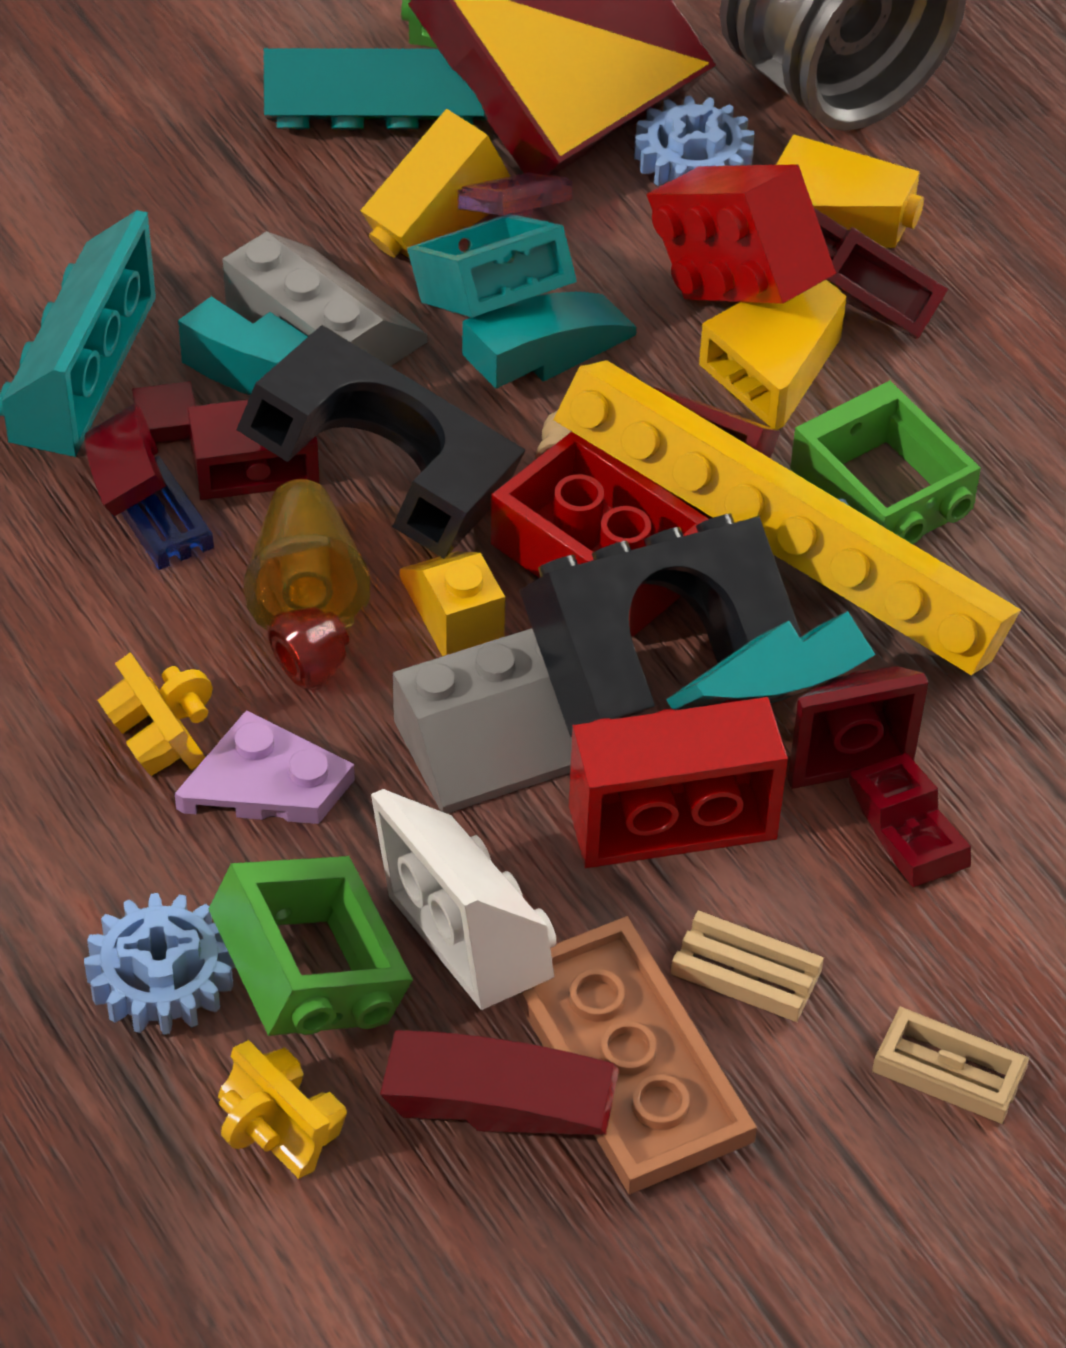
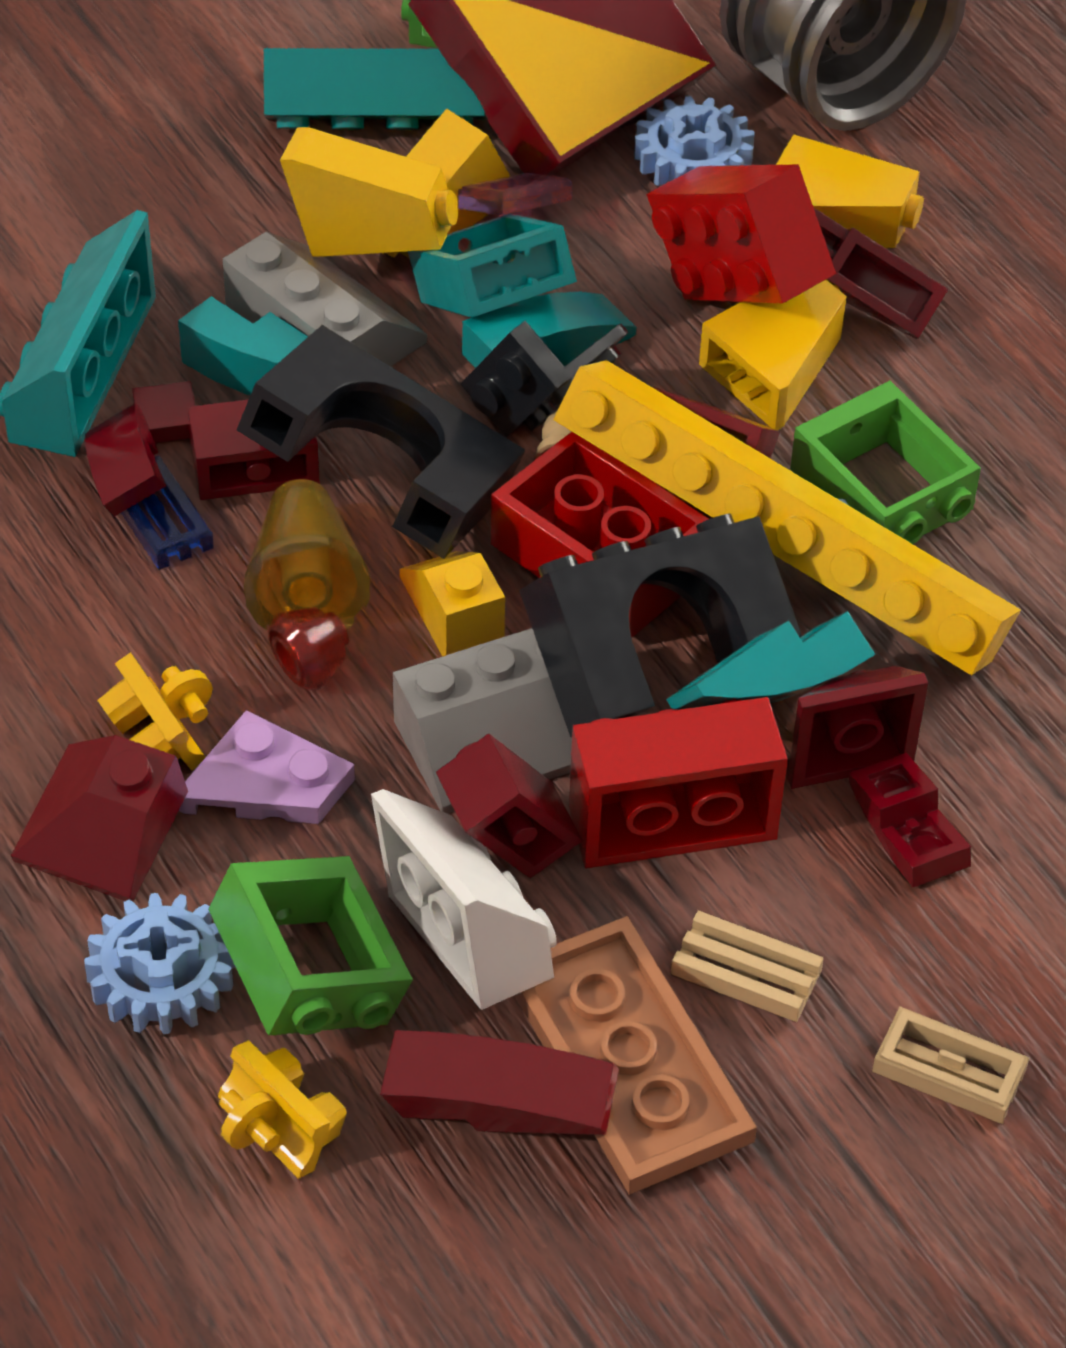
(104, 815): none -> dark red slope
(365, 197): none -> yellow slope
(508, 806): none -> dark red brick
(526, 381): none -> black bracket

